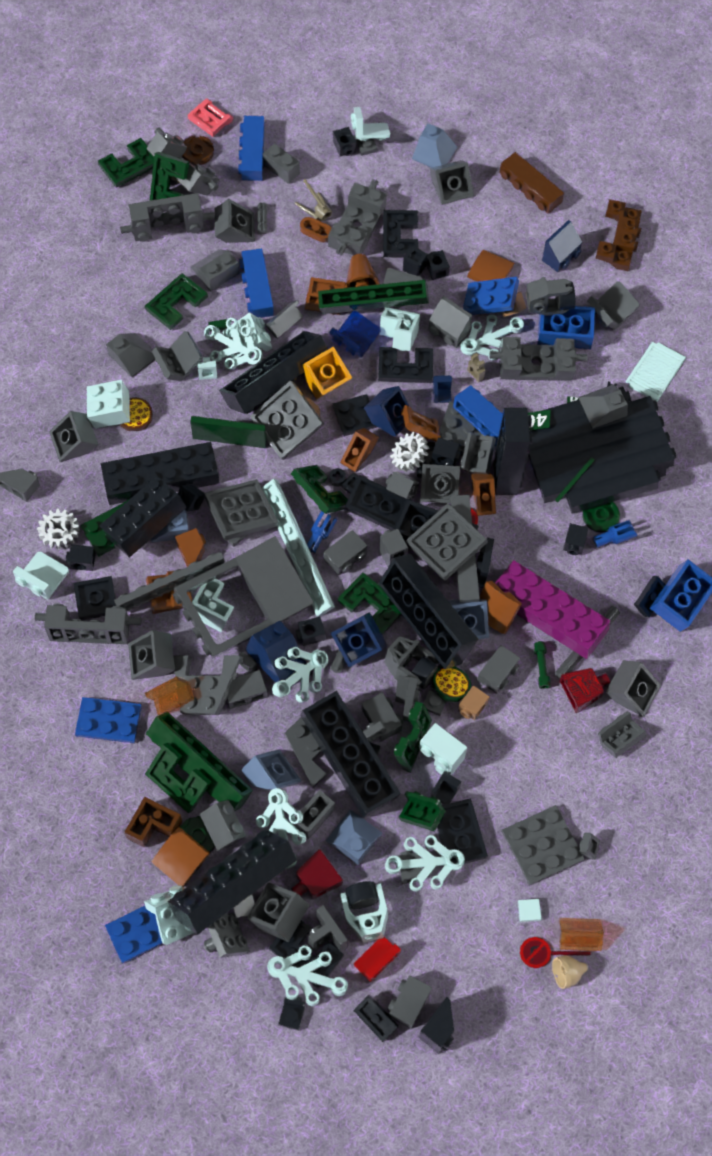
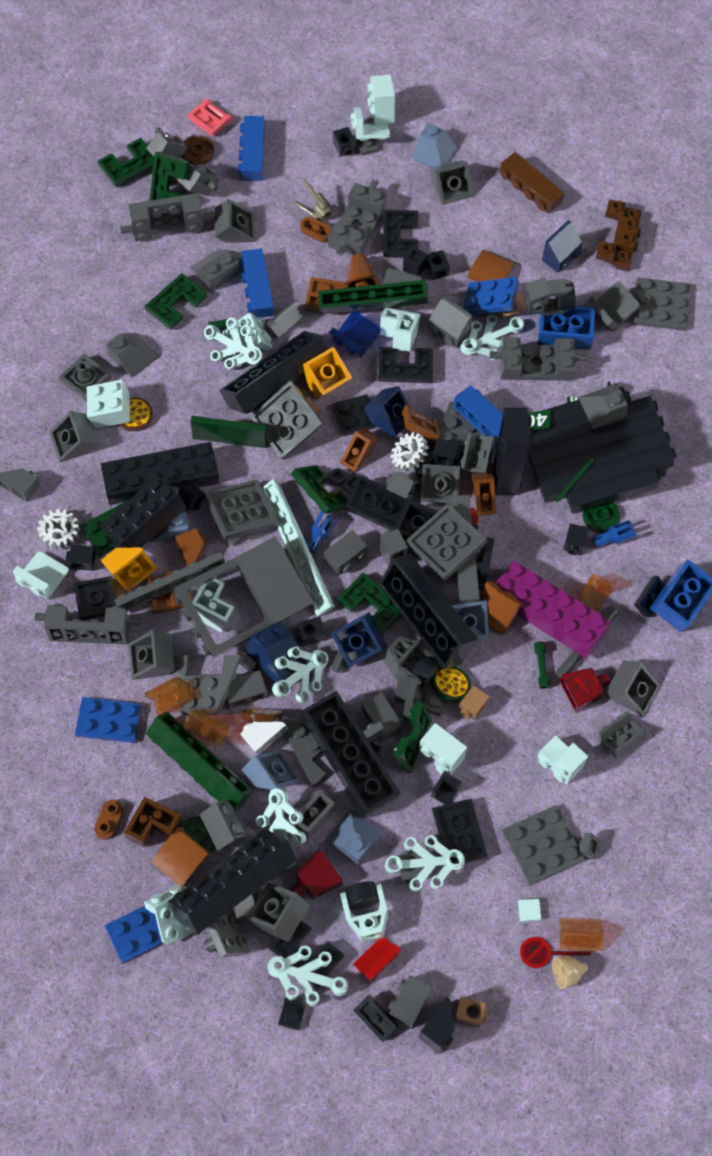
(84, 373): none -> dark grey plate
(108, 819): none -> dark orange plate
(129, 566): none -> light orange slope
(179, 358): dark grey bracket -> none
(183, 793): dark green plate -> none
(206, 726): none -> clear orange window
(207, 369): light aqua tile -> none
(262, 218): dark grey axle -> none
(262, 715): none -> reddish brown tile
(263, 734): none -> white slope
(281, 163): dark grey brick -> none
(328, 931): dark grey bracket -> none
(381, 99): none -> light aqua brick
(422, 811): dark green bracket -> none
(442, 389): dark blue panel -> none
(461, 1015): none -> medium nougat brick
(476, 368): dark tan plate -> none
(498, 669): dark grey brick -> none
(562, 760): none -> light aqua brick
(595, 592): none -> clear orange panel
(655, 370): light aqua window -> none
(662, 304): none -> dark grey plate

